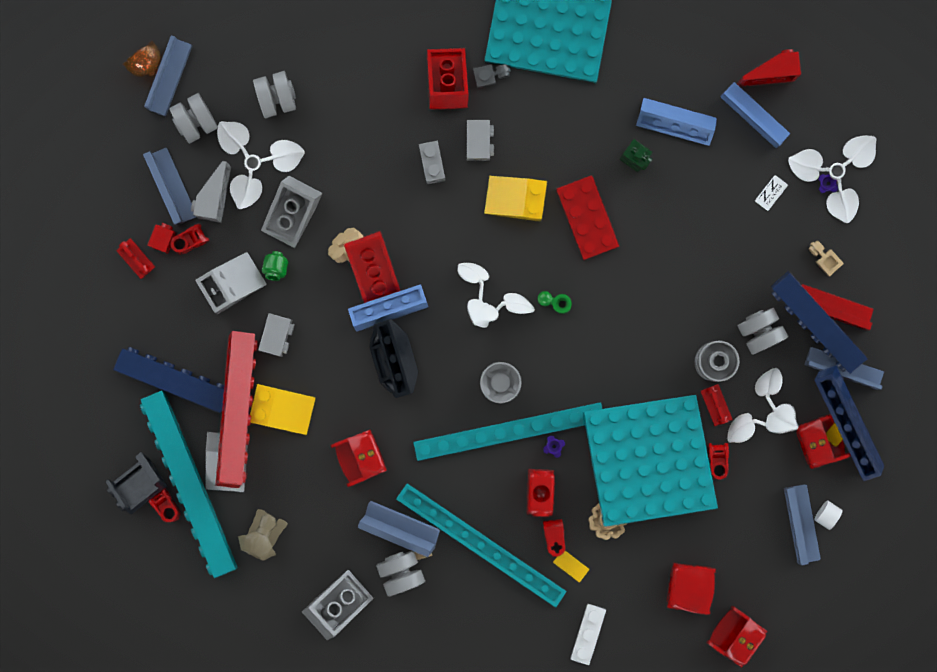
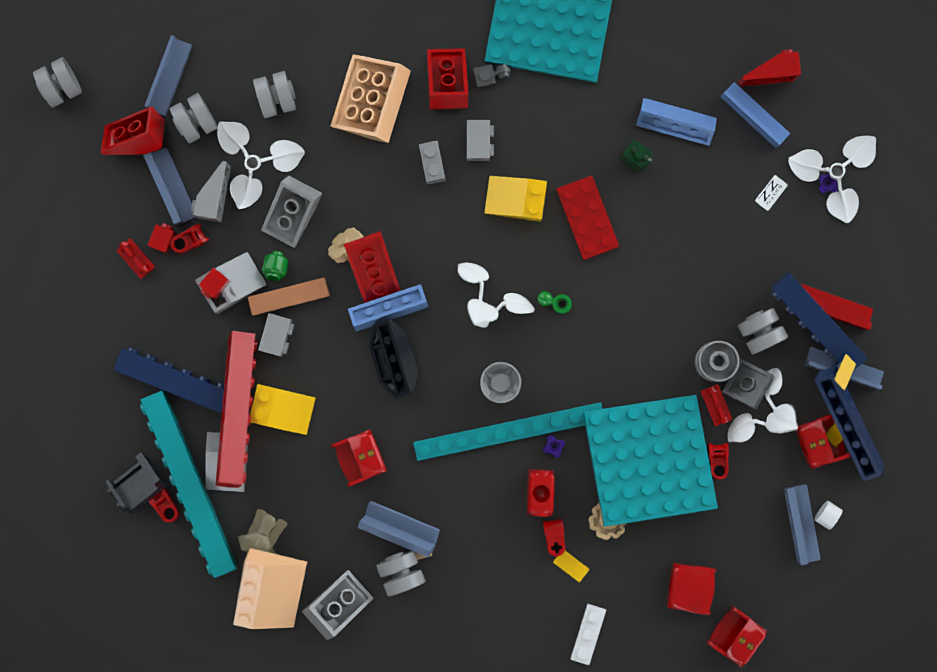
(52, 84): none -> light grey wheel
(134, 134): none -> red slope
(144, 61): clear orange cylinder -> none
(213, 284): none -> red brick
(269, 591): none -> light nougat slope
(288, 296): none -> nougat slope
(370, 98): none -> light nougat slope
(481, 545): teal plate -> none
(748, 384): none -> dark grey tile
(829, 261): tan plate -> none
(845, 371): none -> yellow sticker

